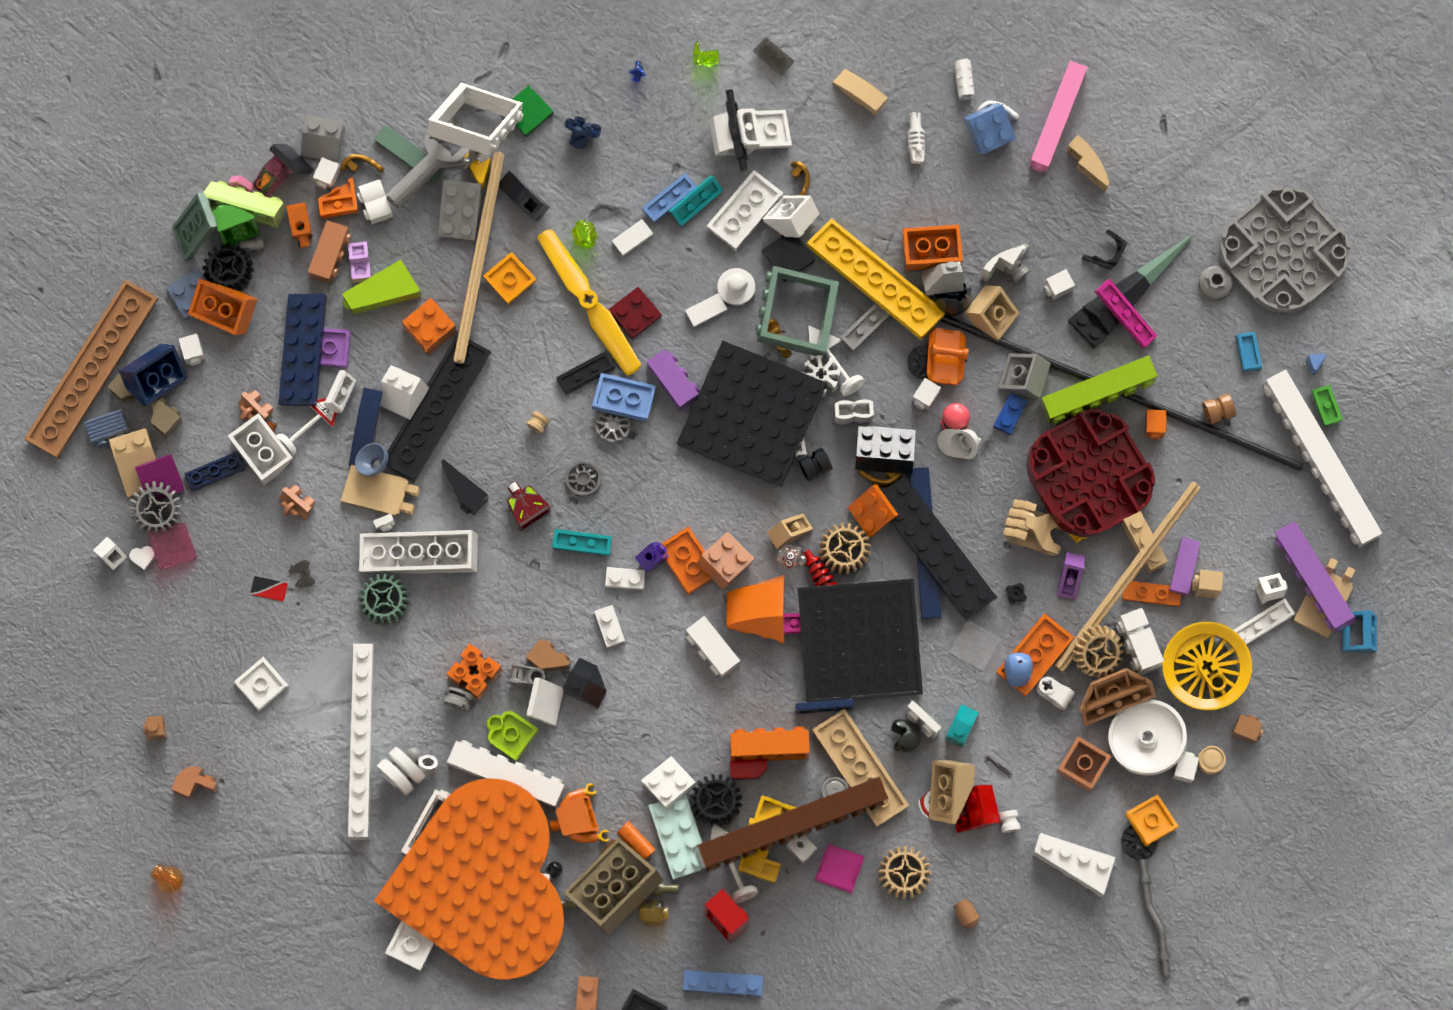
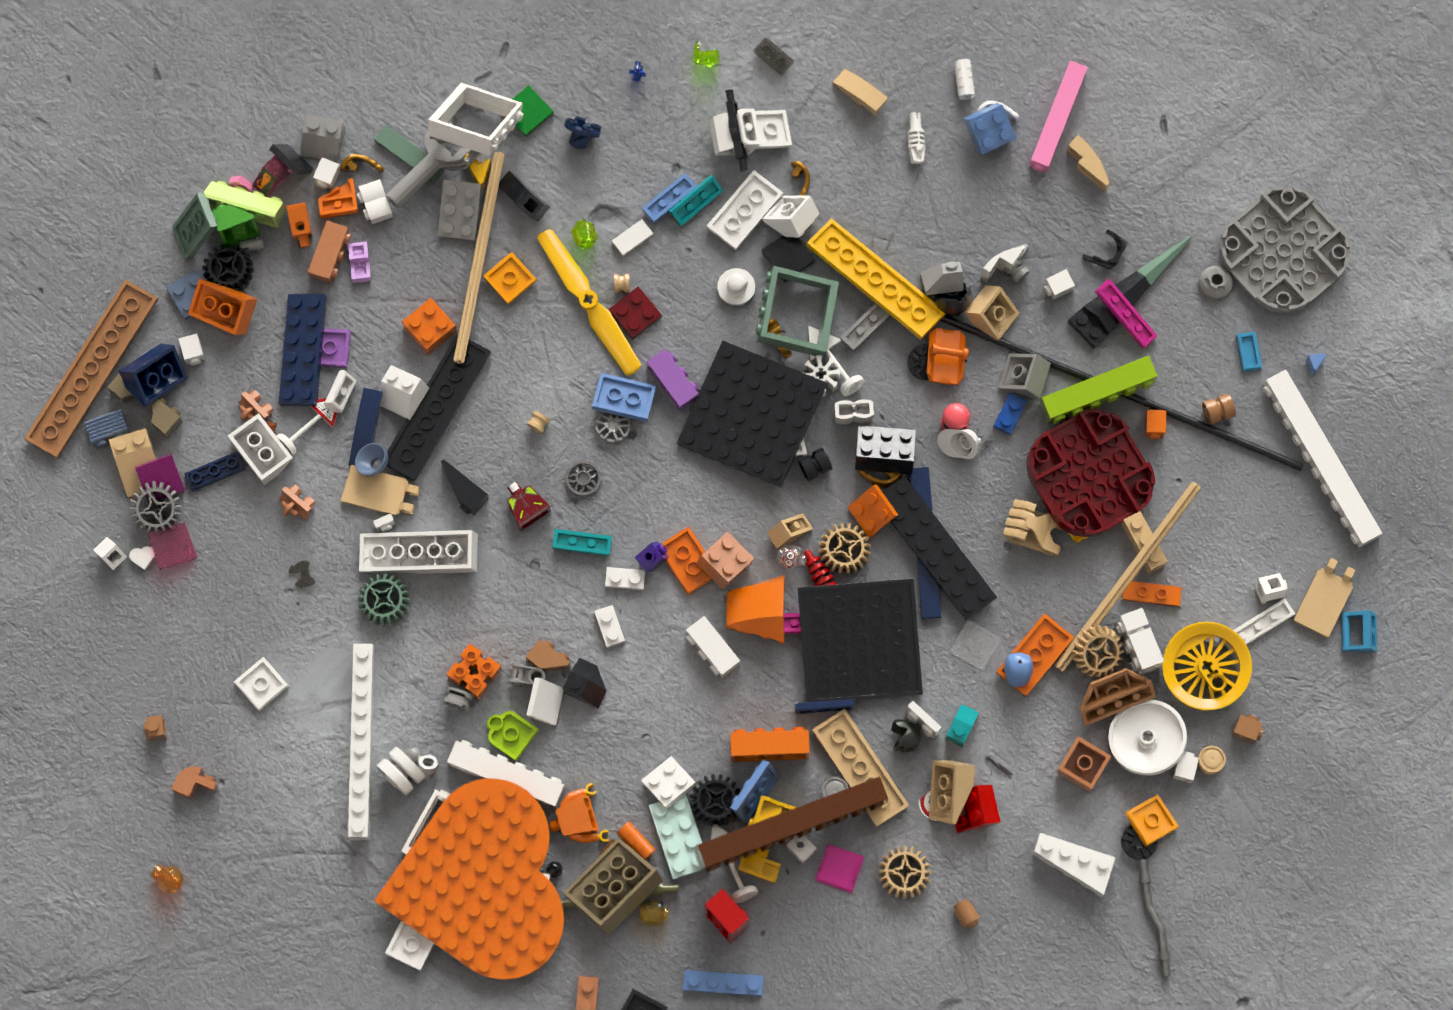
(269, 588): sticker -> none
(382, 289): lime slope -> none
(585, 372): black tile -> none
(621, 283): none -> tan wheel
(706, 310): white tile -> none
(747, 769): red piece -> none
(759, 784): none -> medium blue plate
(926, 395): white brick -> none
(931, 246): orange brick -> none
(1009, 821): white wheel -> none
(1019, 588): black plate -> none
(1056, 693): white piece -> none
(1071, 575): medium lavender slope -> none
(1184, 566): medium lavender tile -> none
(1207, 584): tan brick -> none
(1315, 577): medium lavender brick -> none
(1326, 405): bright green plate -> none

